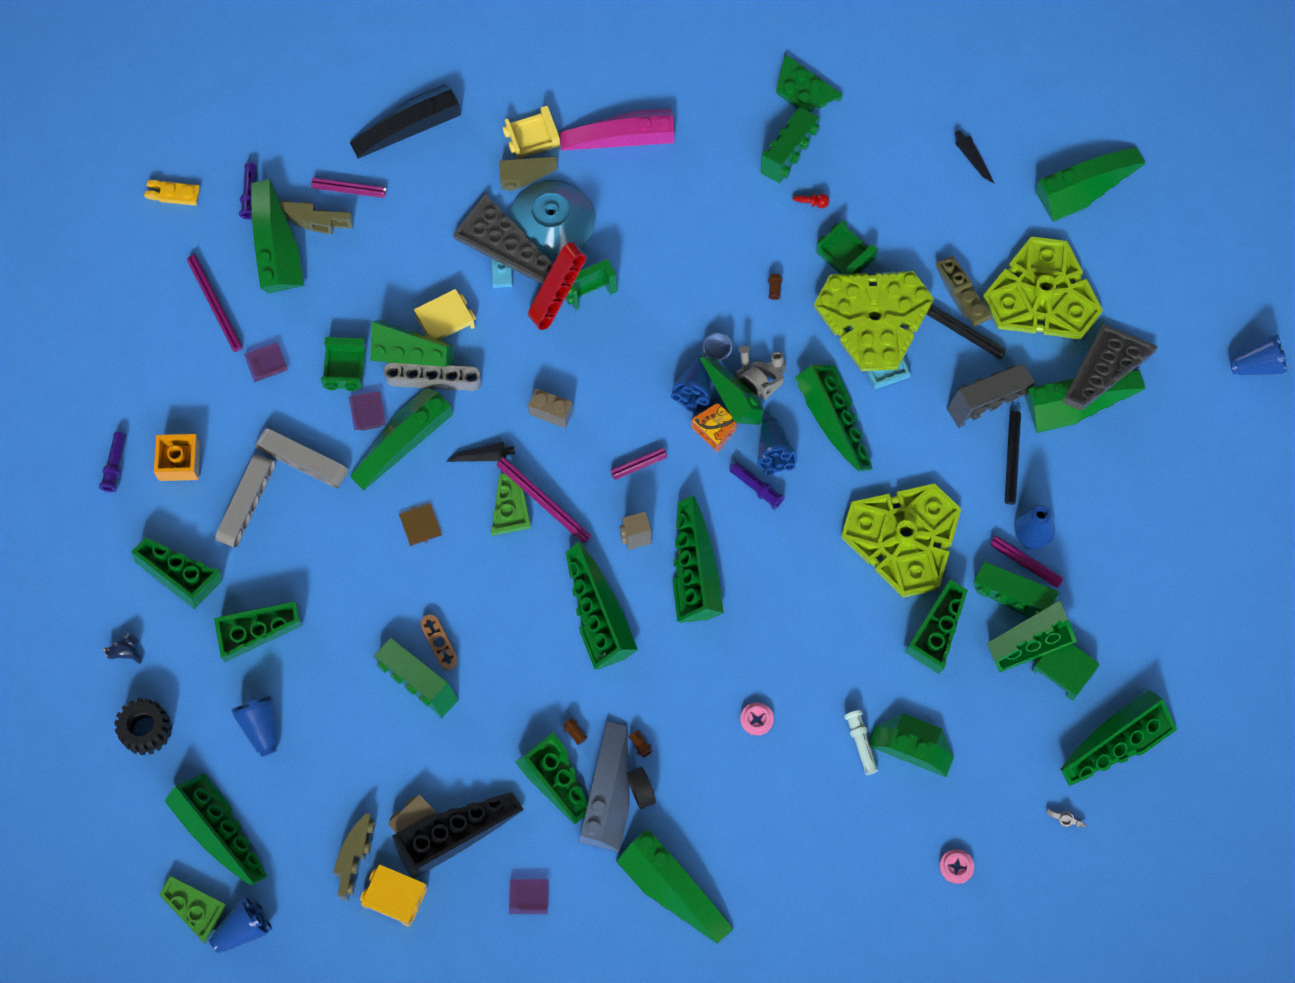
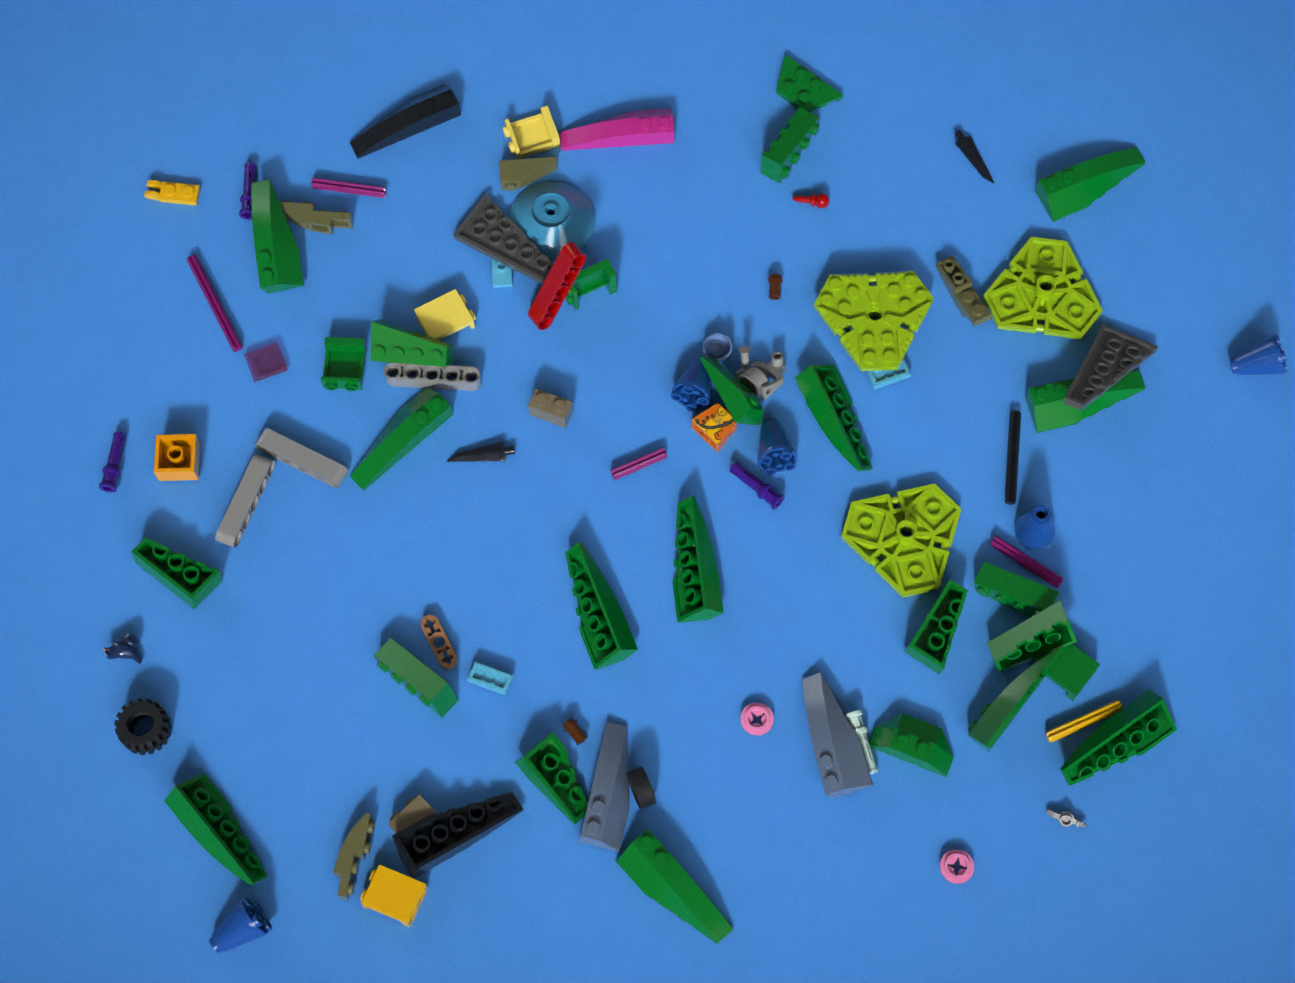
(193, 907): bright green wing -> none
(253, 628): green wedge -> none
(258, 724): blue cone -> none
(367, 411): piece -> none
(420, 524): clear orange piece -> none
(490, 678): none -> medium azure plate
(510, 508): bright green wing -> none
(528, 896): piece -> none
(544, 500): magenta axle -> none
(635, 531): dark tan brick -> none
(643, 748): reddish brown pin -> none
(834, 741): none -> sand blue wedge
(845, 250): green panel -> none
(966, 332): black axle -> none
(989, 393): dark grey wedge -> none
(1010, 701): none -> green wedge
(1083, 721): none -> yellow axle

